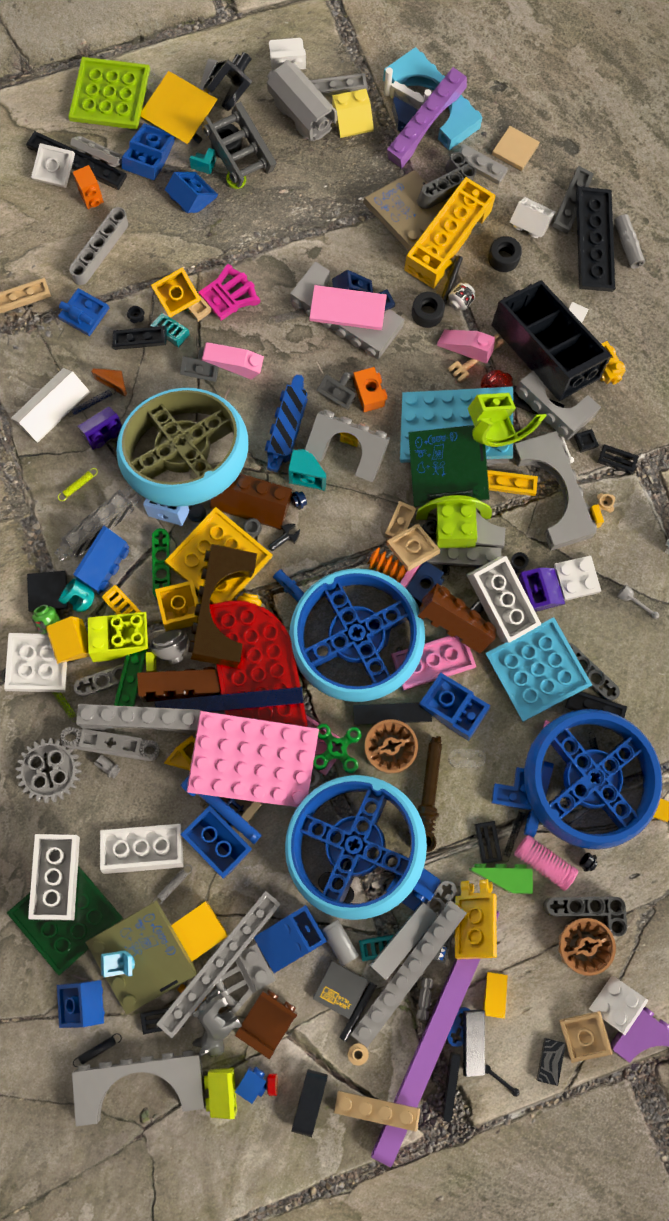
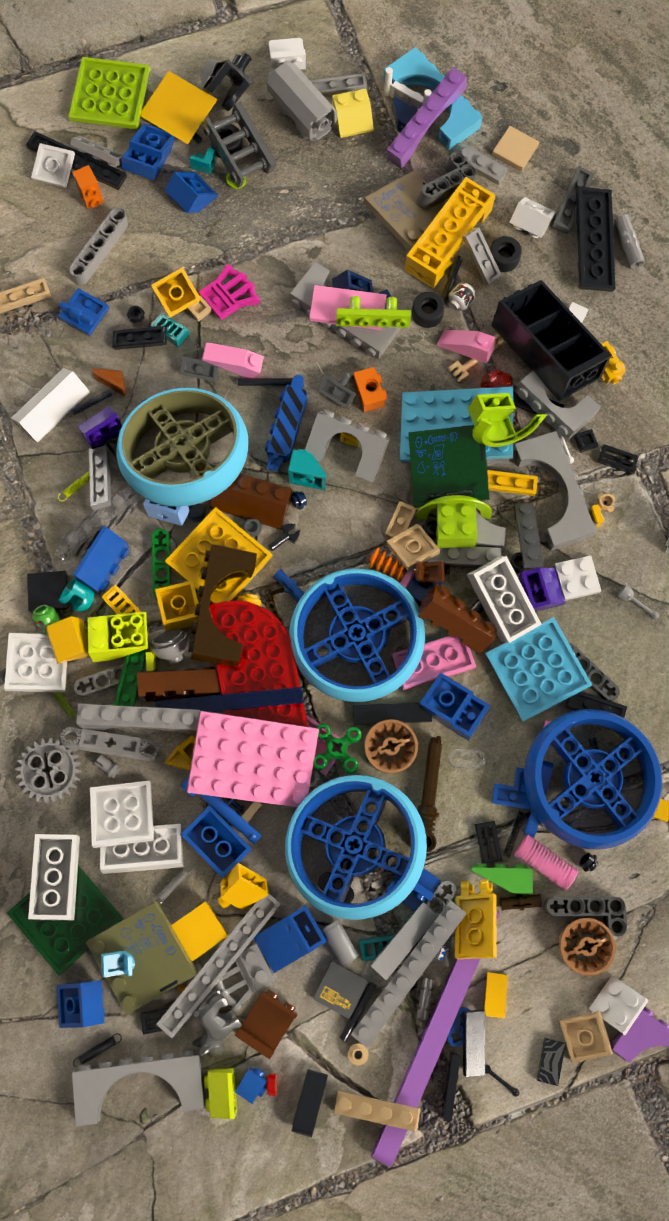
(99, 477): none -> light grey plate
(121, 814): none -> white plate
(242, 888): none -> yellow torso
(264, 381): none -> black bar
(373, 317): none -> lime plate
(429, 572): none -> reddish brown bracket
(481, 255): none -> light grey plate
(520, 902): none -> dark brown pin
(528, 535): none -> dark grey plate

